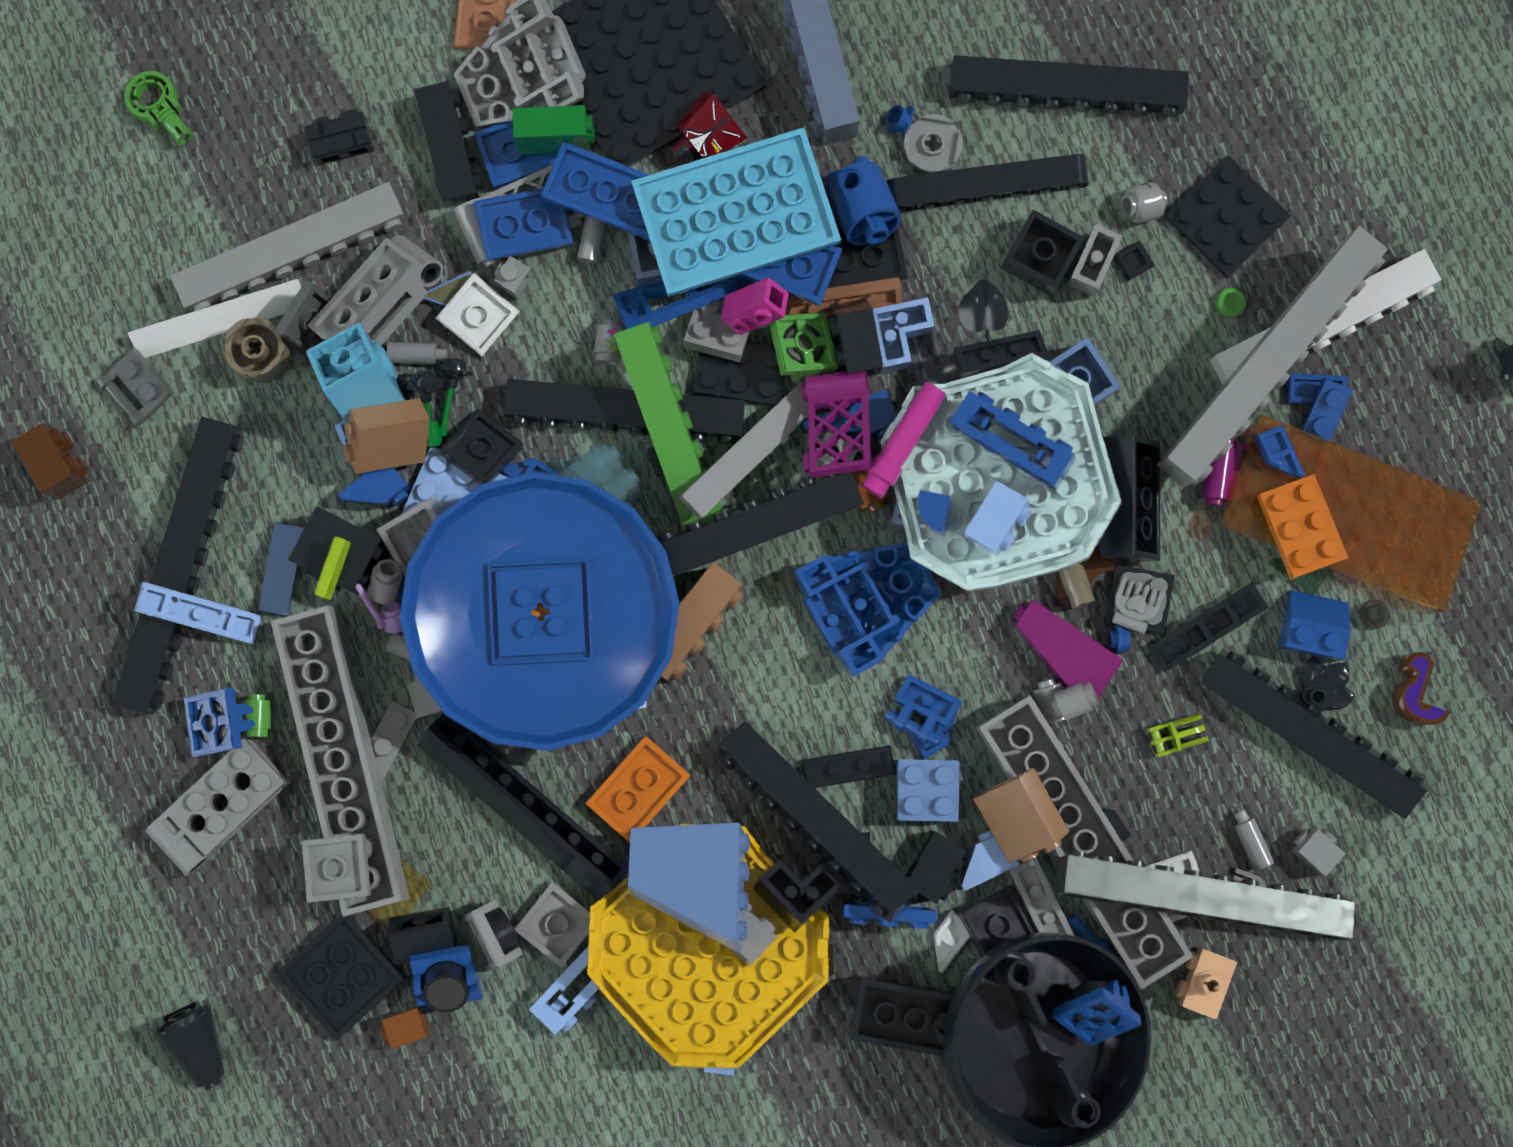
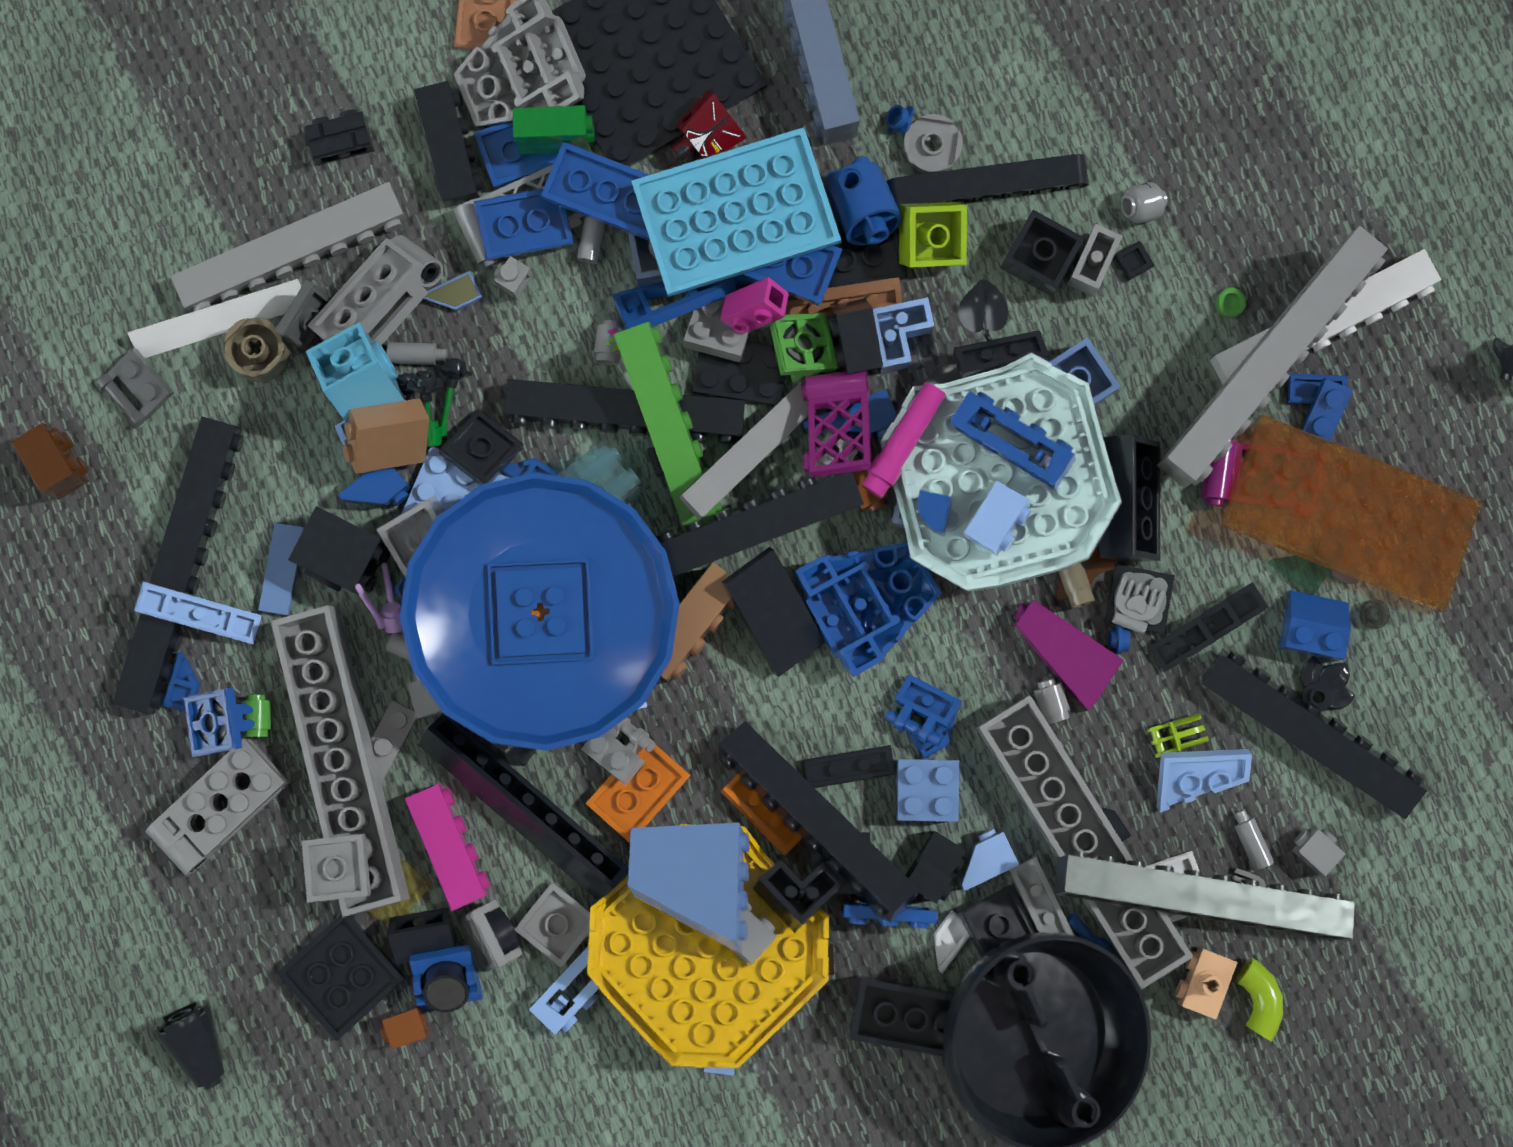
(161, 108): bright green pin -> none
(181, 684): none -> blue tile
(332, 568): lime tile -> none
(385, 582): light grey brick -> none
(447, 846): none -> dark pink brick
(477, 314): white tile -> none
(616, 757): none -> light grey plate
(767, 822): none -> orange plate
(773, 611): none -> black tile
(933, 234): none -> lime brick
(1022, 816): medium nougat brick -> none
(1068, 85): black brick -> none
(1074, 701): light grey brick -> none
(1097, 1011): blue piece -> none
(1199, 772): none -> light blue wing
(1227, 216): black plate -> none
(1266, 998): none -> lime cylinder
(1278, 451): blue tile -> none
(1302, 526): orange plate -> none
(1410, 691): reddish brown animal -> none

